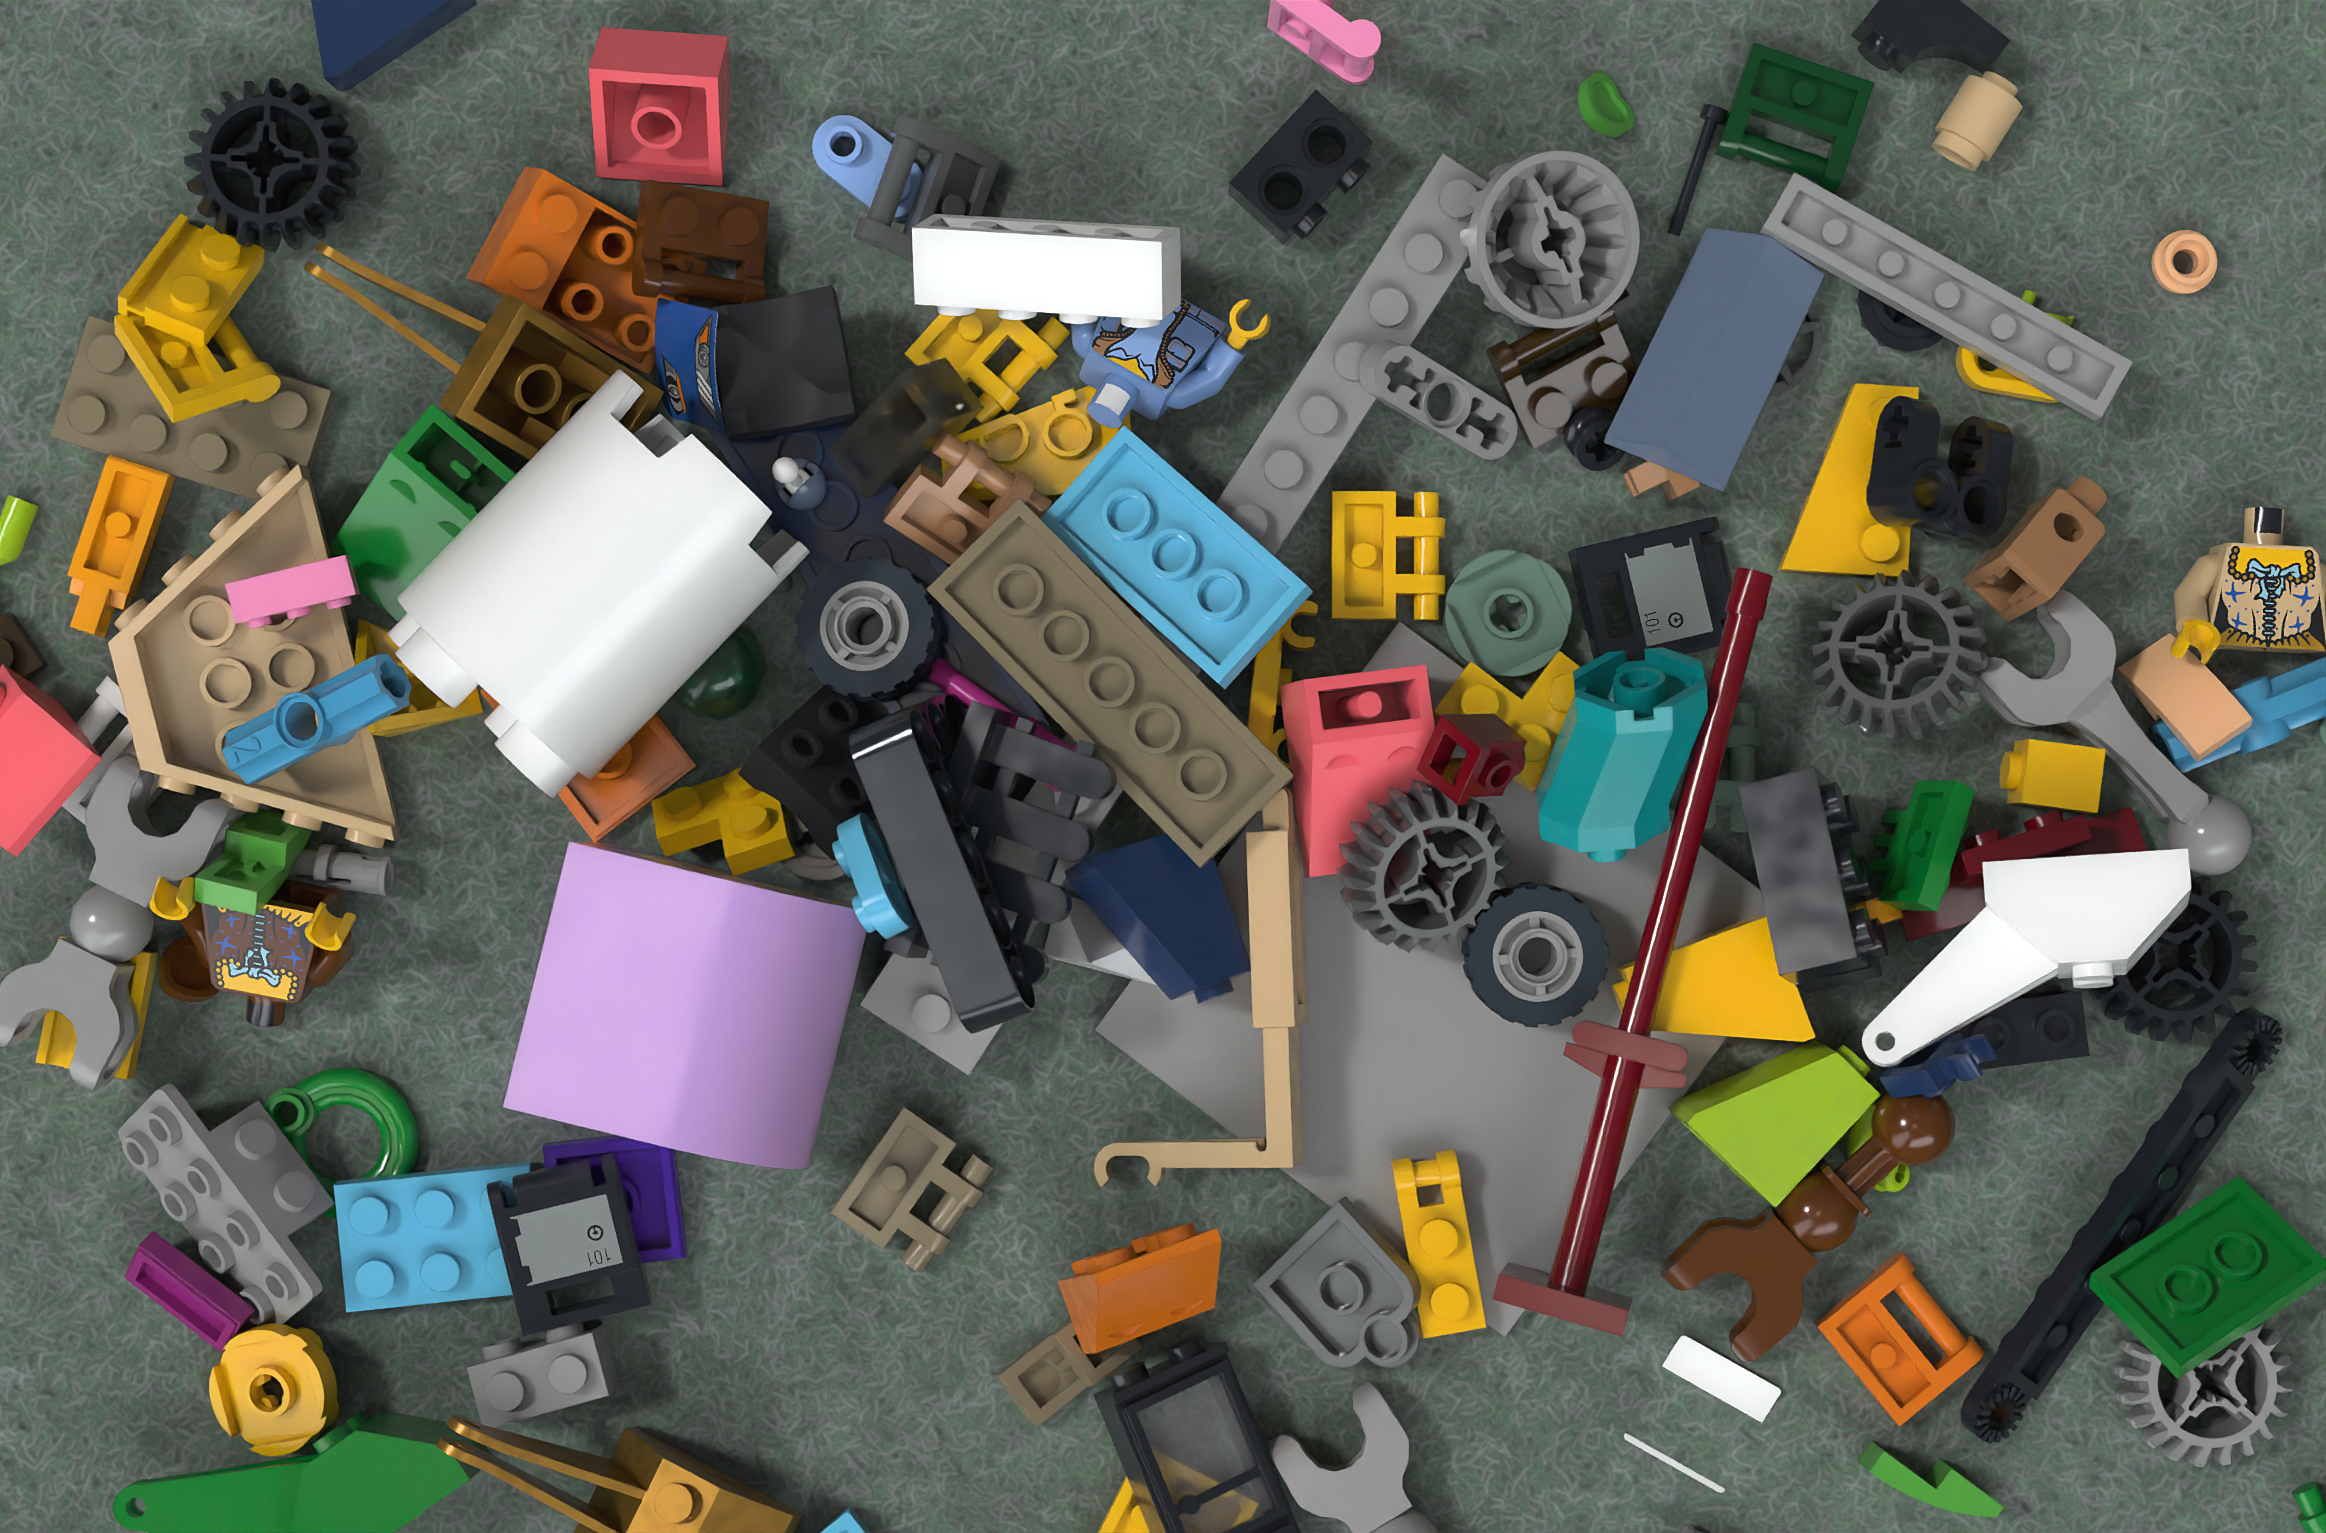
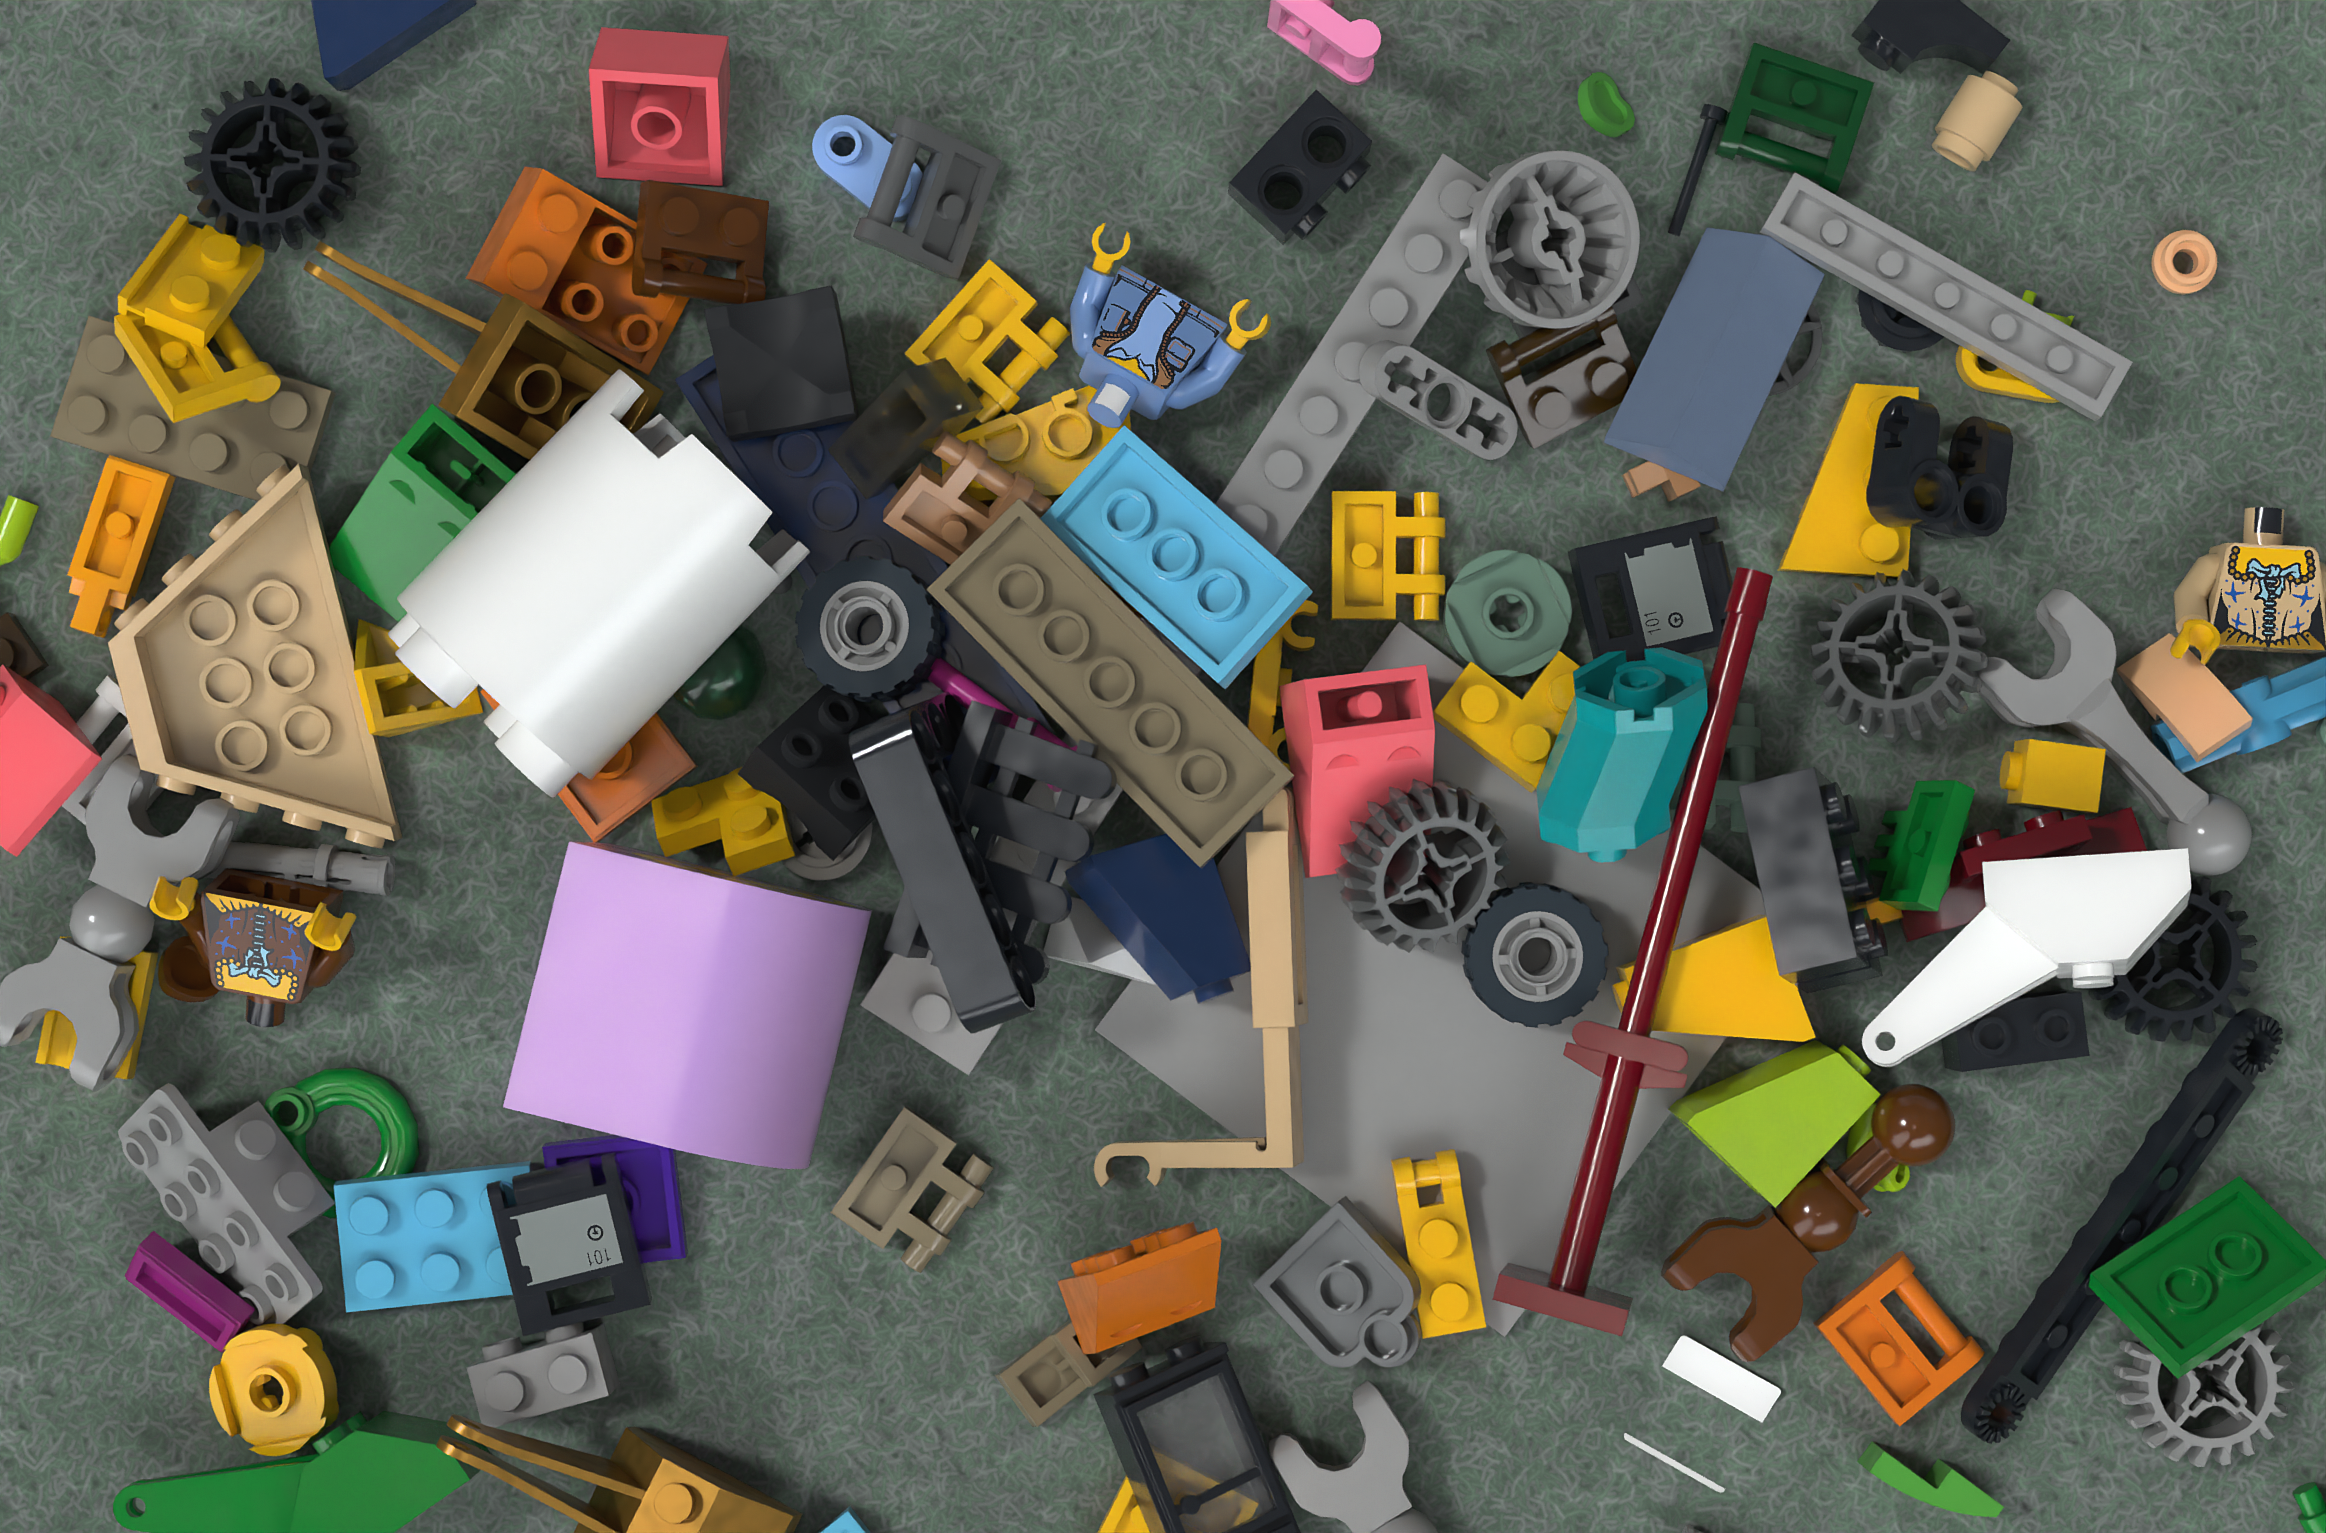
(254, 862): bright green slope -> none
(293, 591): bright pink piece -> none
(342, 707): dark azure piece -> none
(687, 362): blue sticker -> none
(805, 489): sand blue hinge -> none
(867, 860): medium azure plate -> none
(1047, 268): white brick -> none
(1491, 760): dark red brick -> none
(1581, 428): black bush -> none
(1939, 1066): dark blue plate -> none
(2040, 549): medium nougat torso -> none

